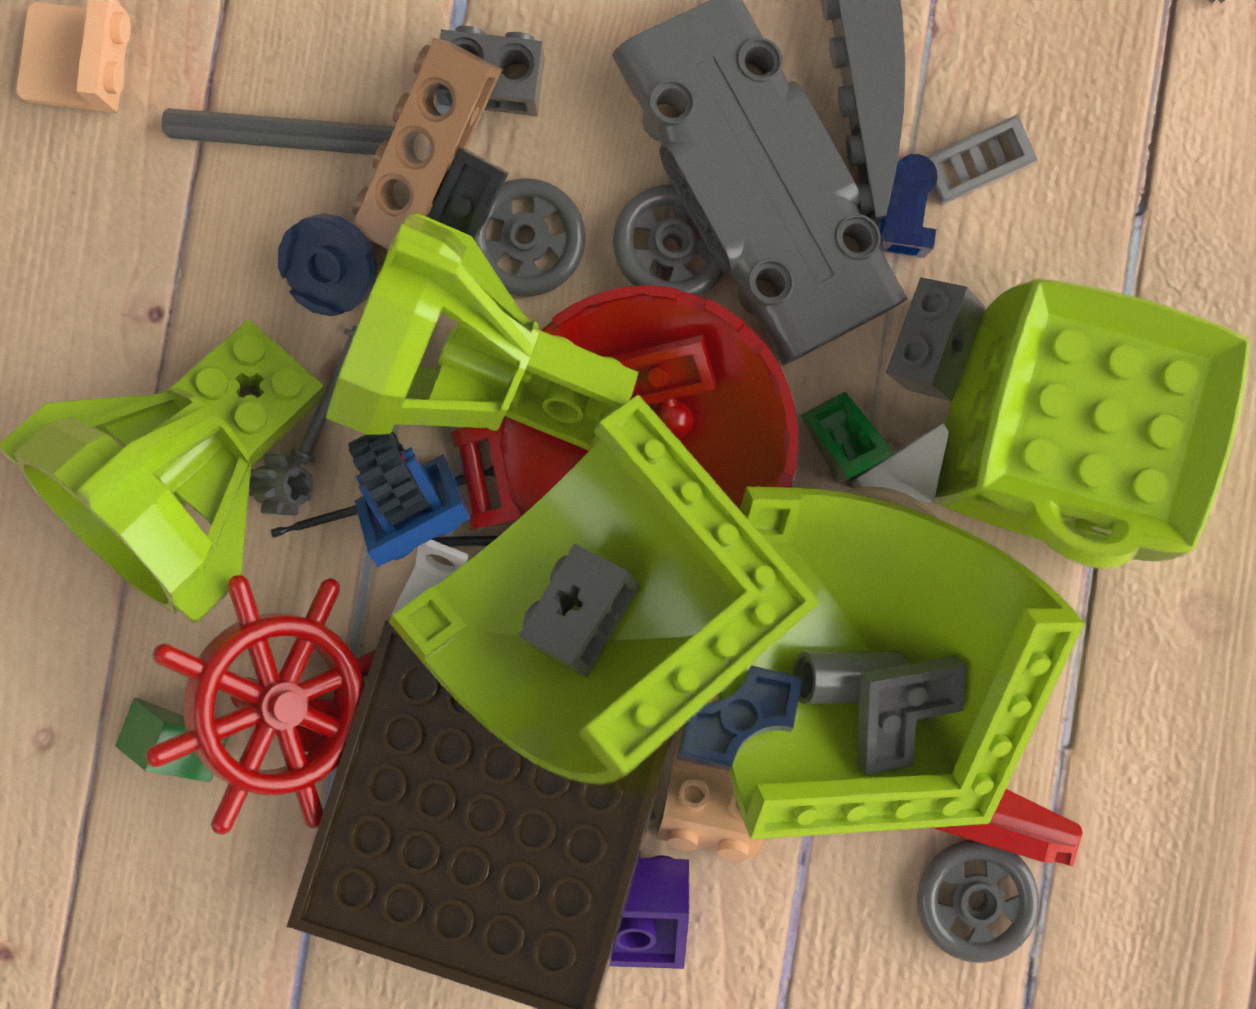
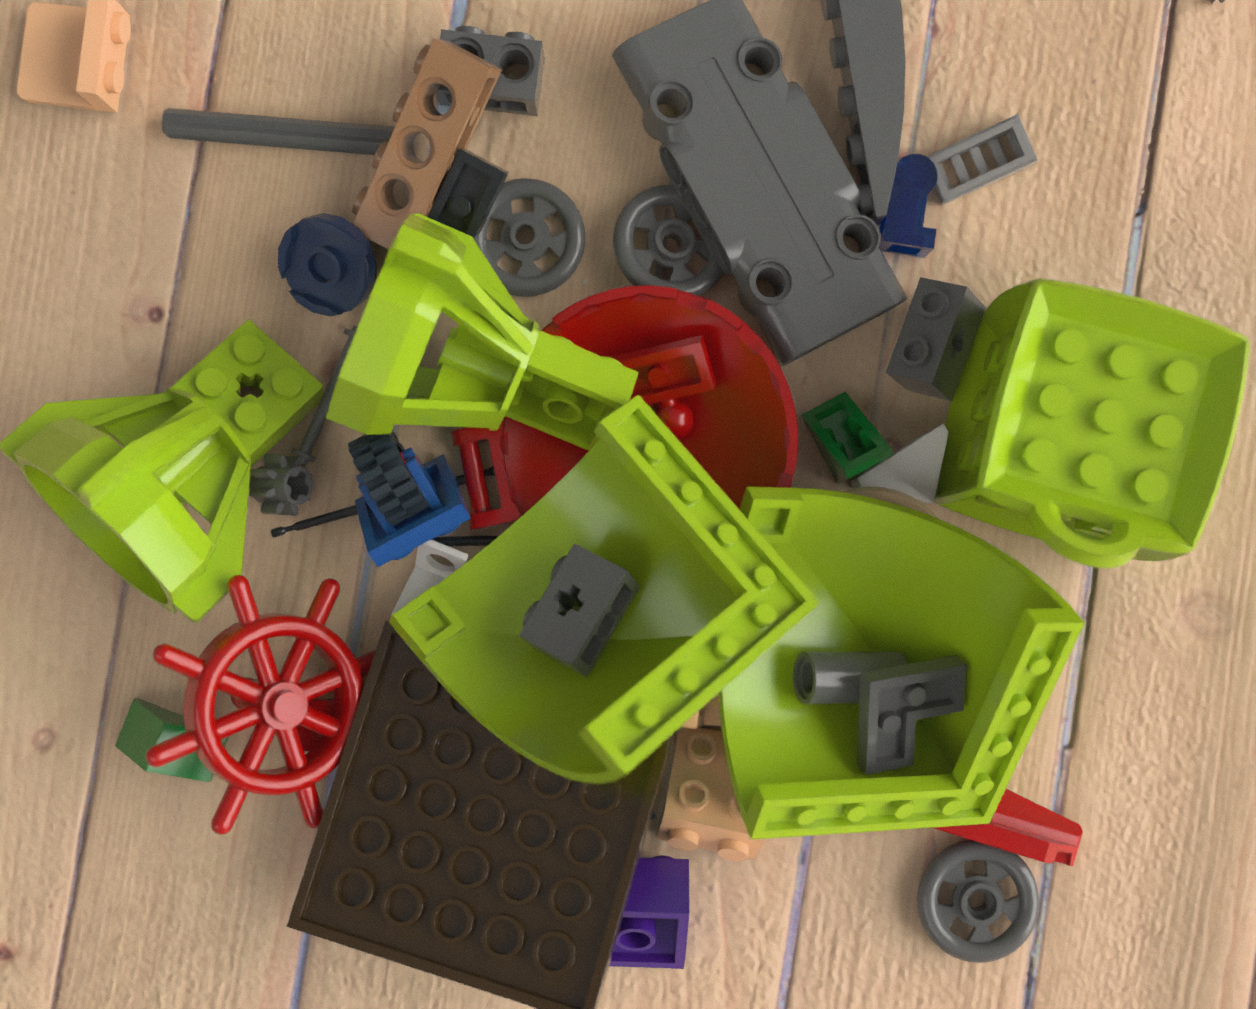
(719, 729): dark blue tile -> none

